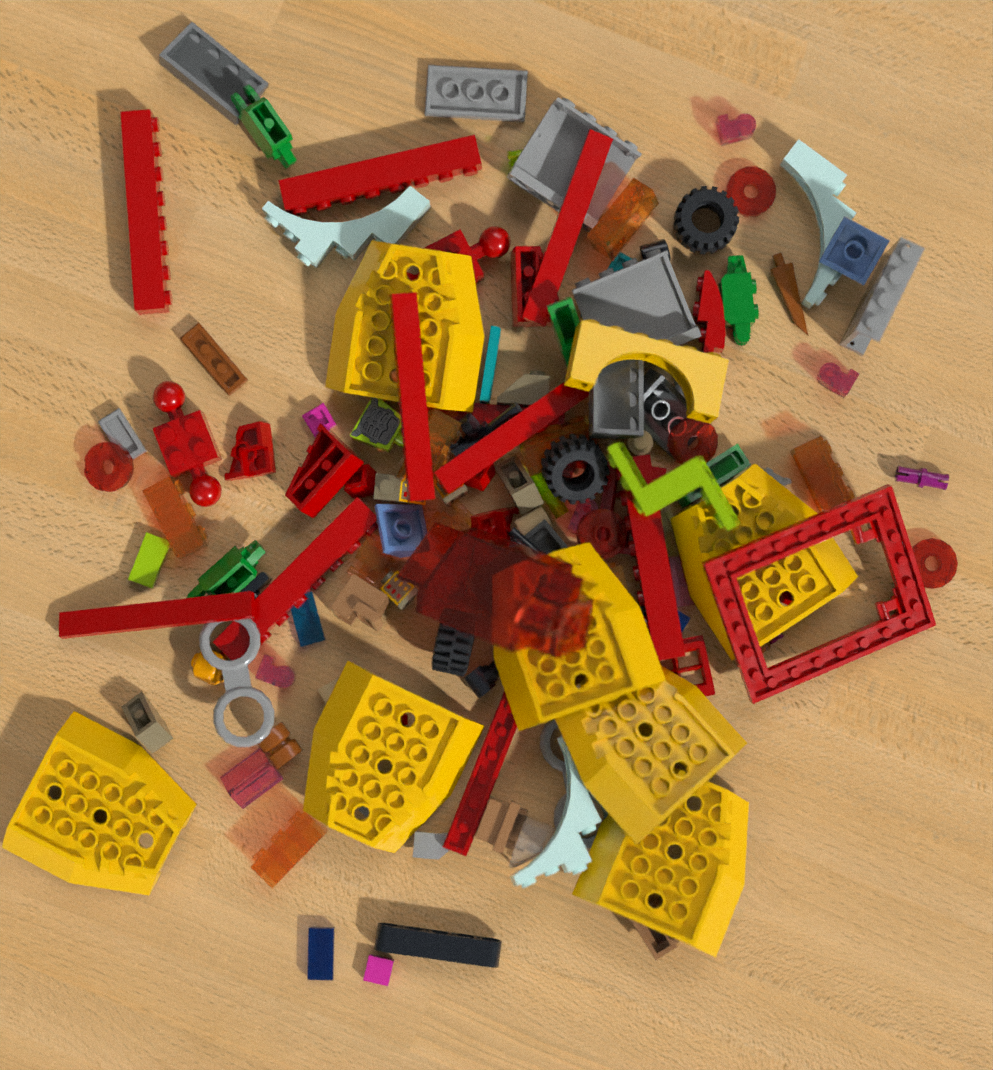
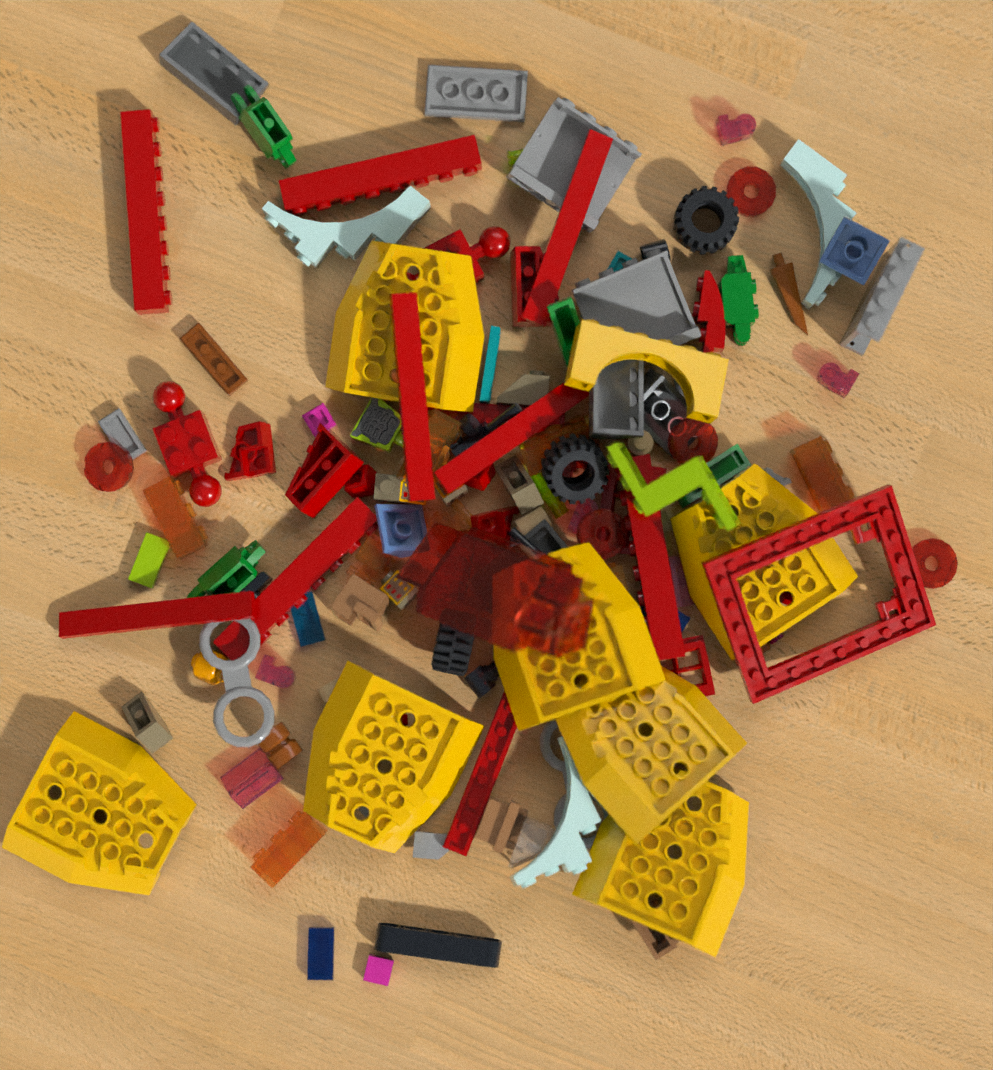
(623, 219): clear orange brick -> none
(922, 477): magenta pin -> none

